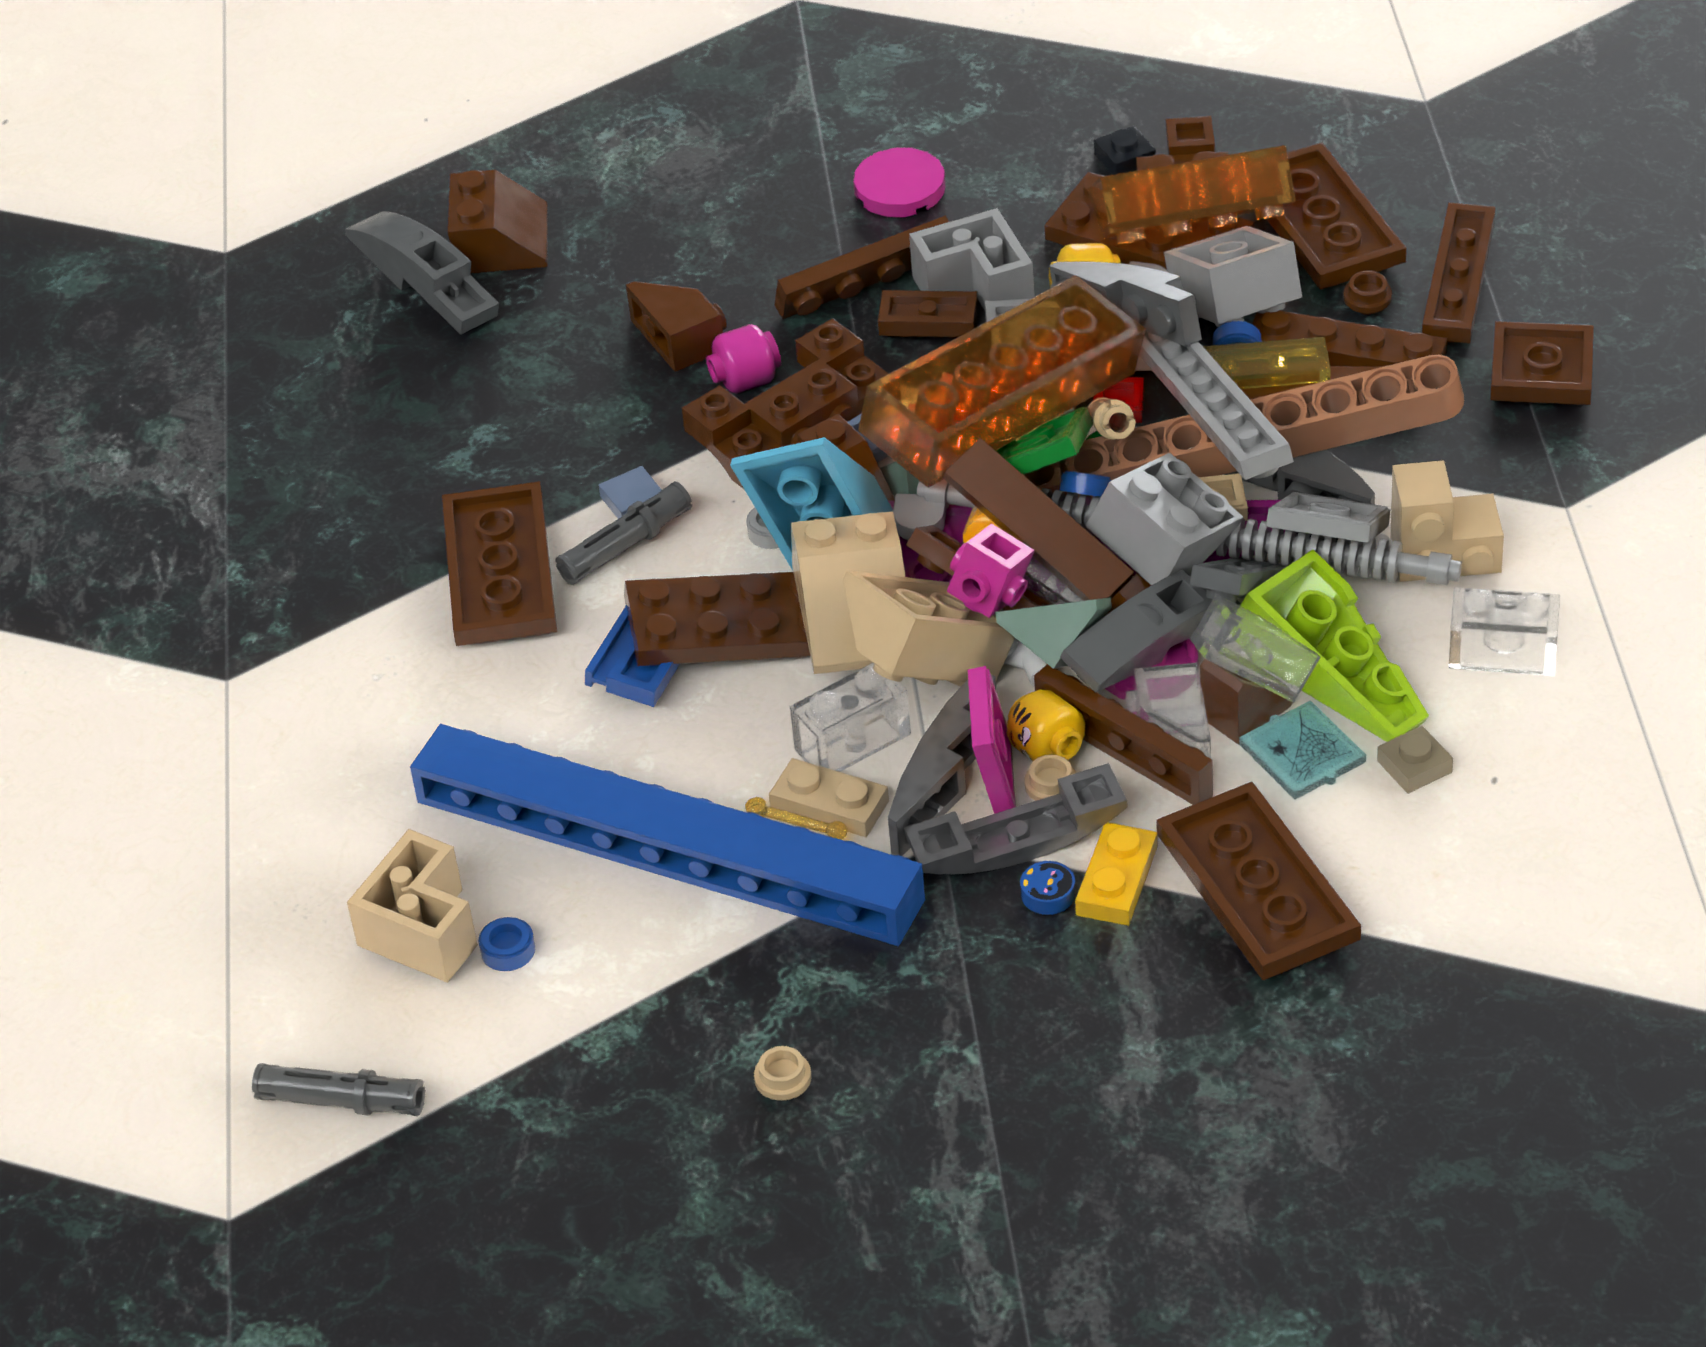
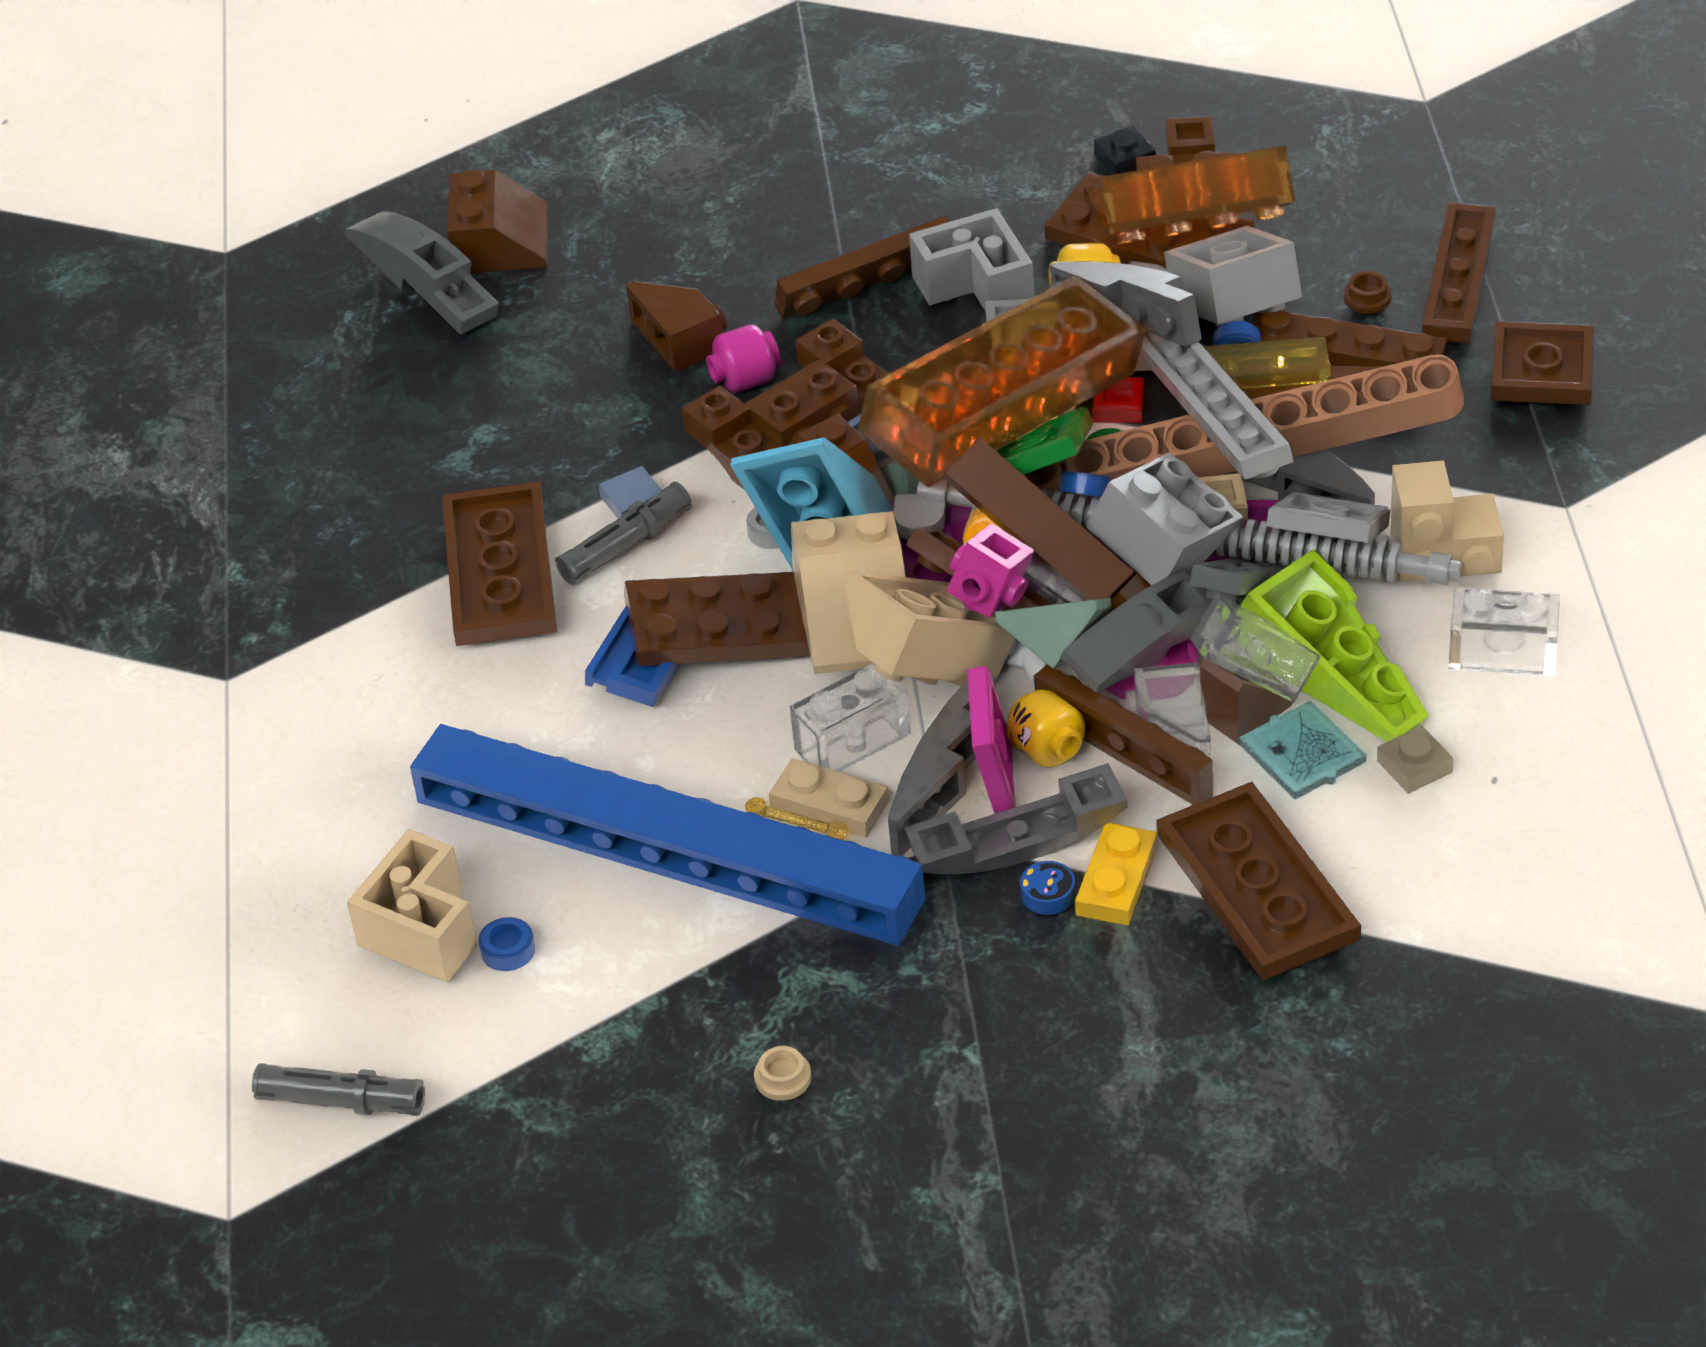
(899, 181): dark pink tile -> none
(927, 313): reddish brown plate -> none
(1043, 776): tan plate -> none
(1121, 421): tan pin -> none
(1334, 222): reddish brown plate -> none

